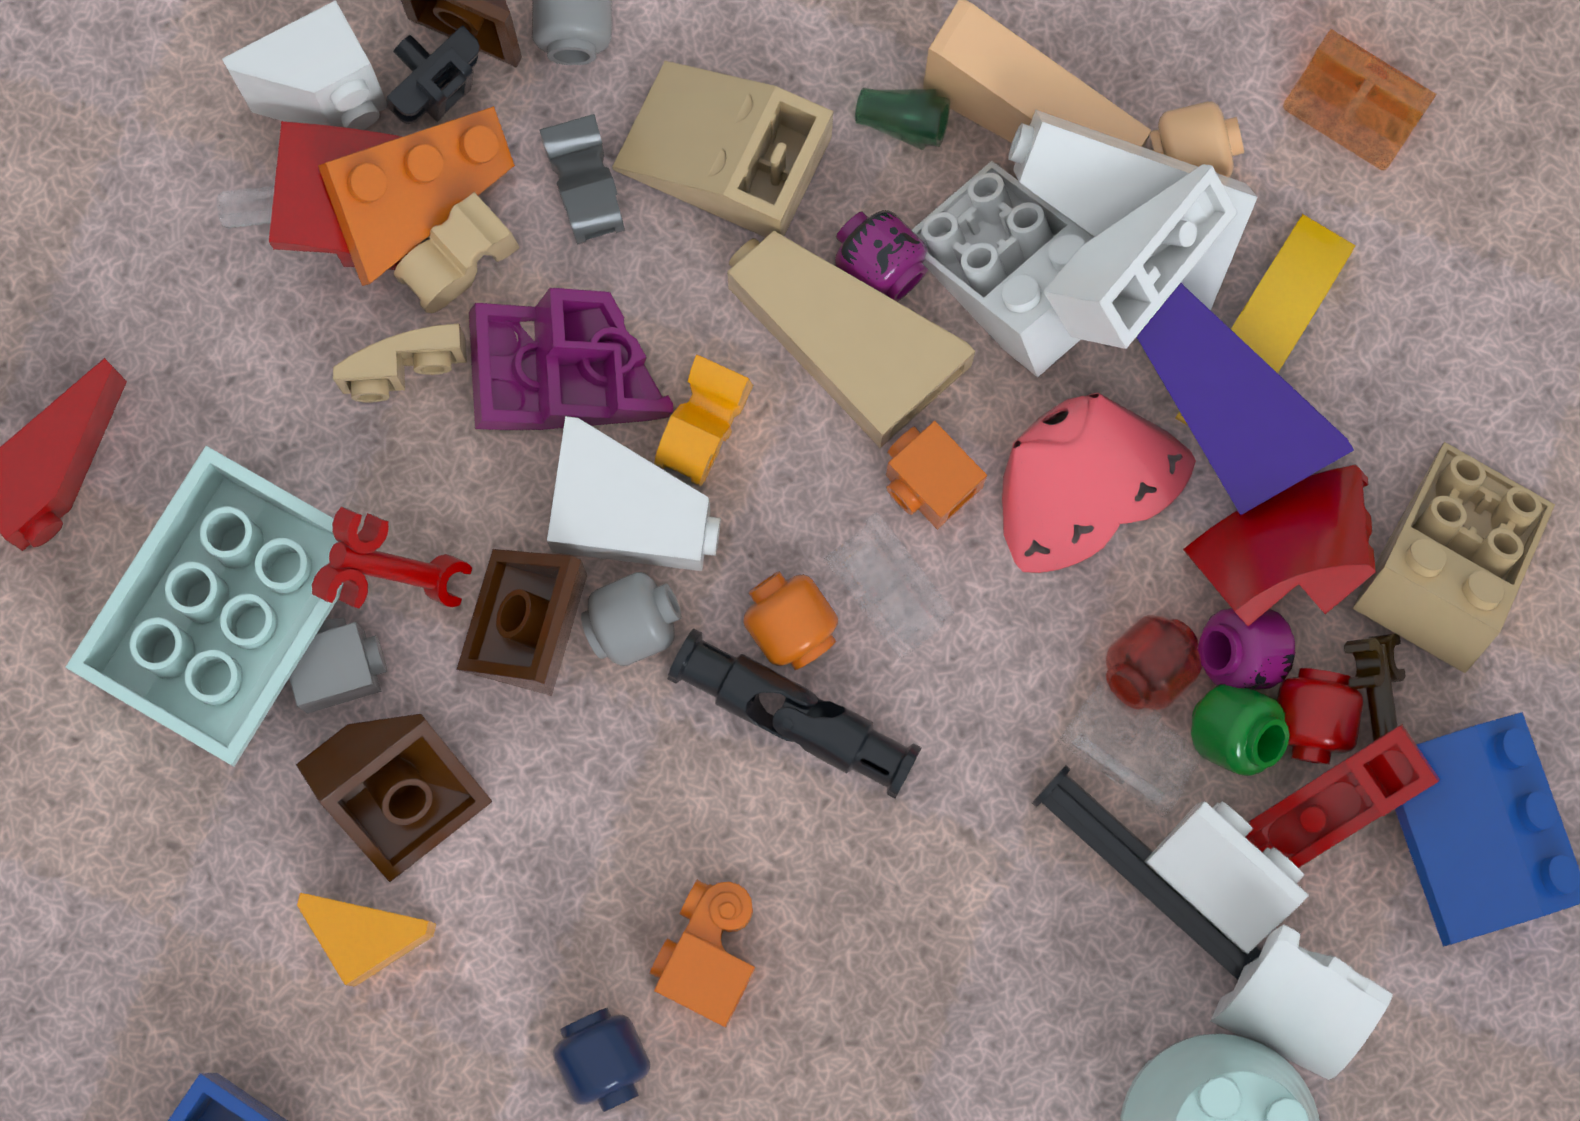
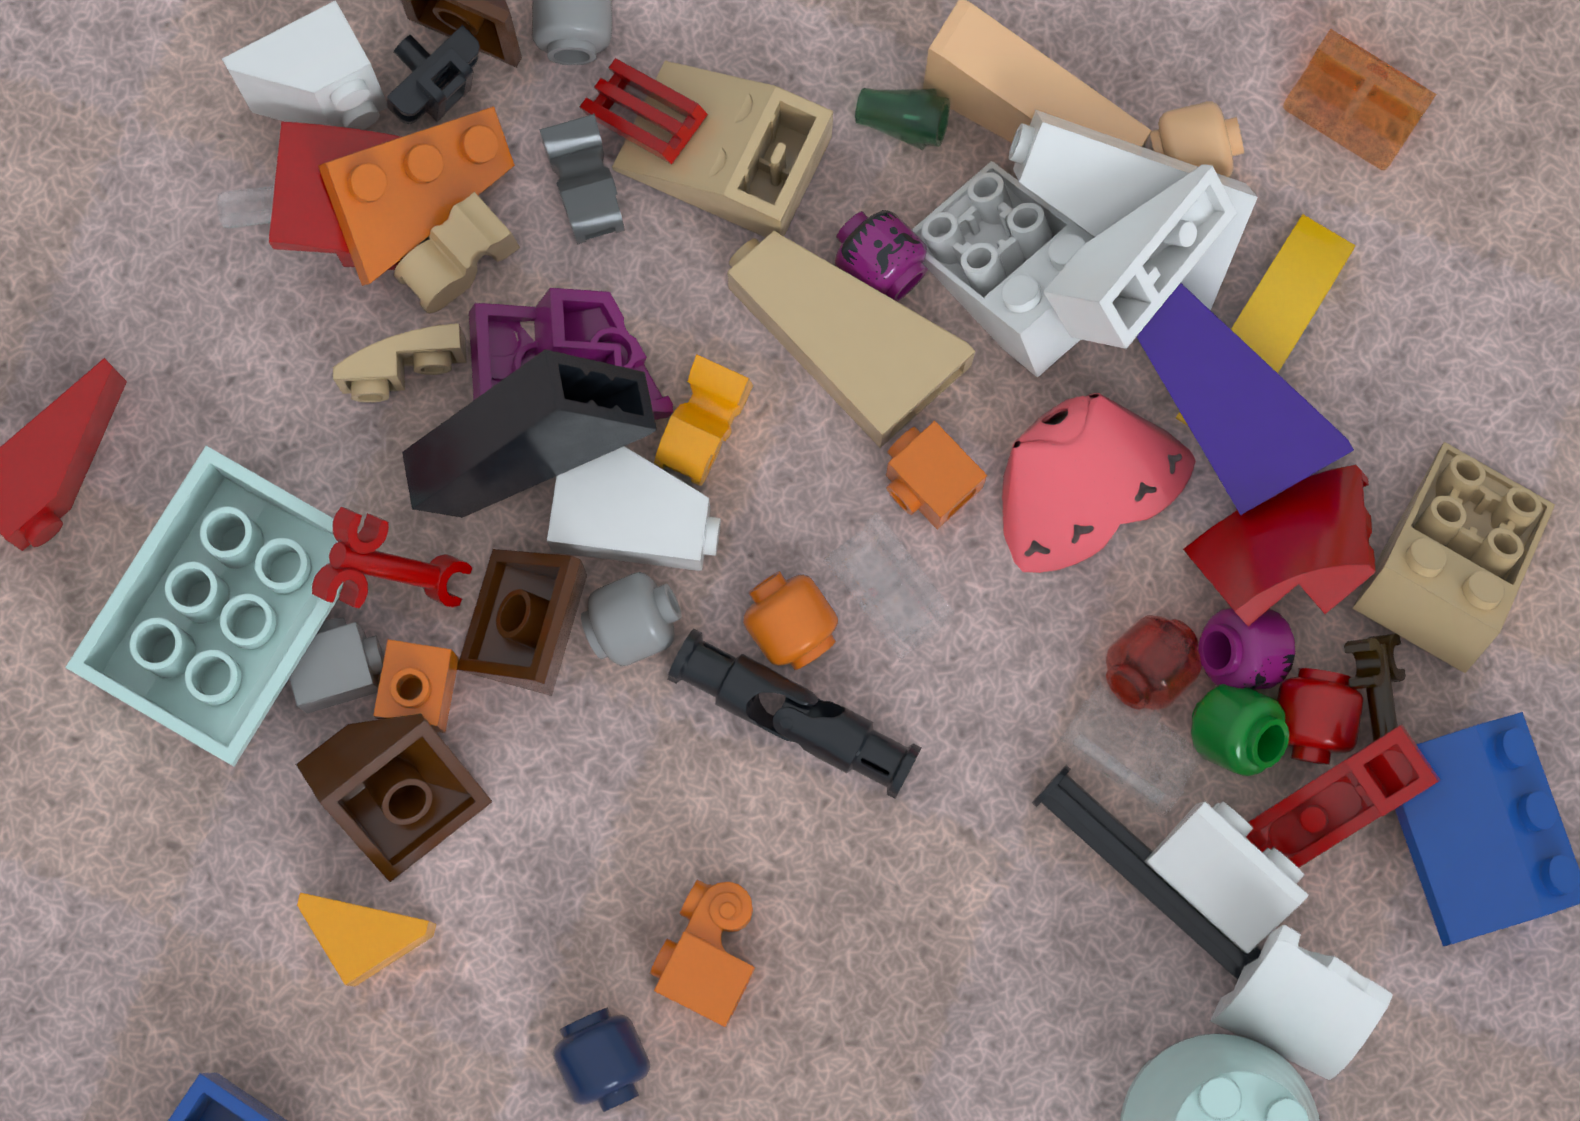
(416, 682): none -> orange brick
(526, 431): none -> black slope
(613, 92): none -> red tile

